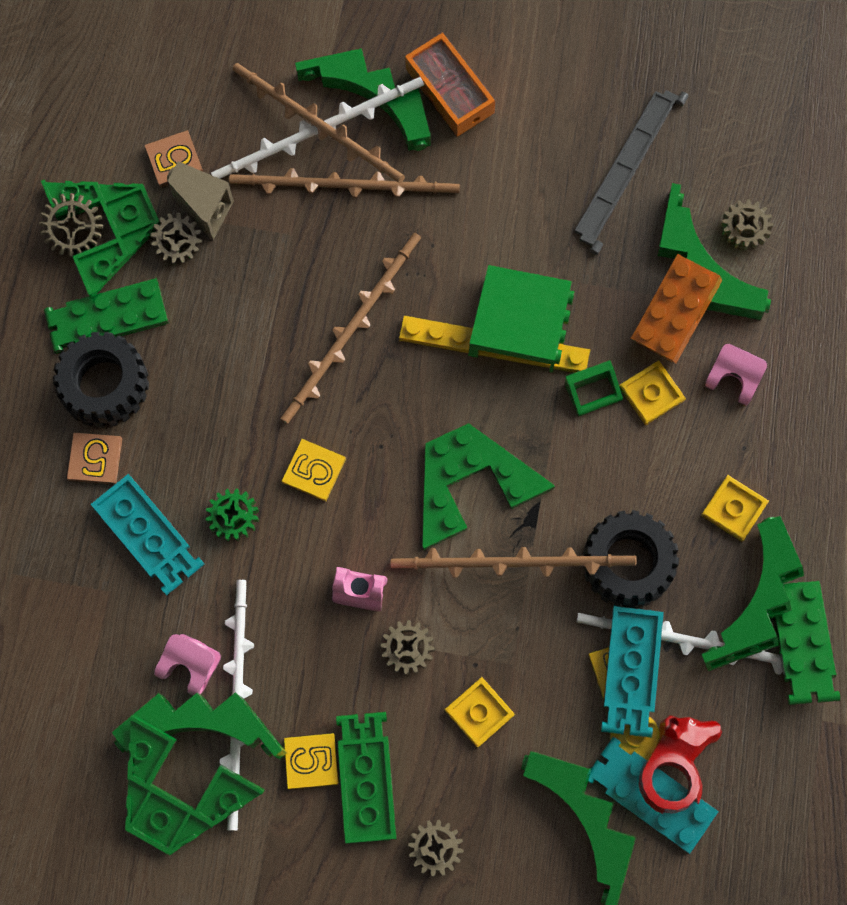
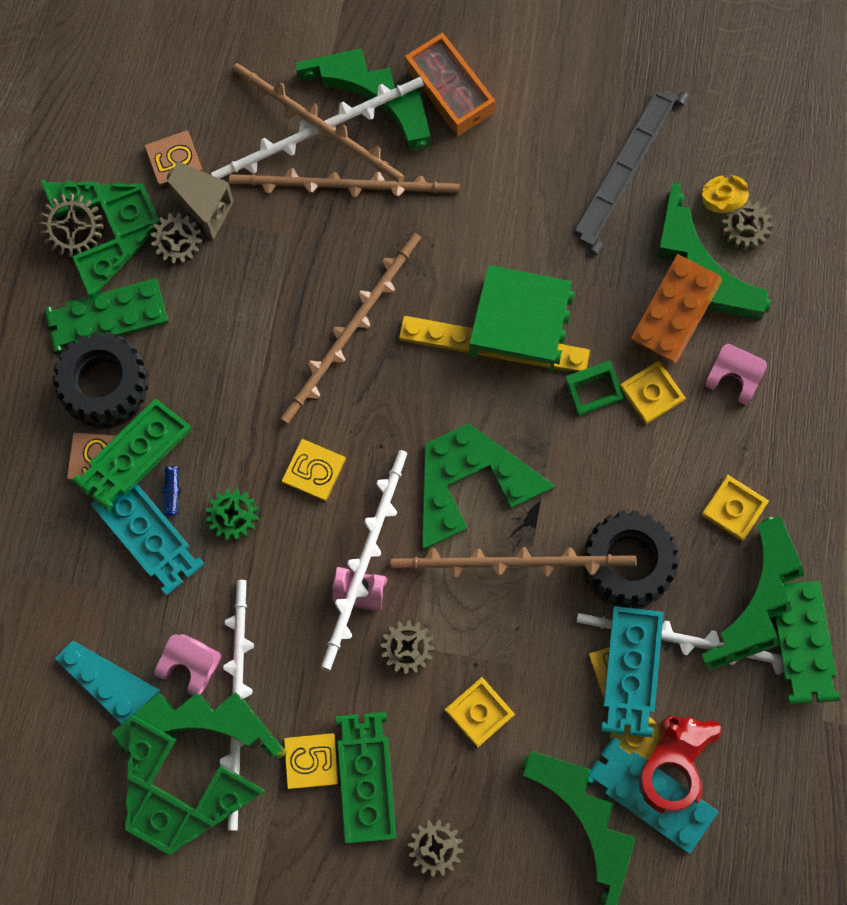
(109, 684): none -> teal wing
(132, 454): none -> green hinge
(171, 490): none -> clear blue pin
(360, 565): none -> white plant
(725, 194): none -> yellow tile

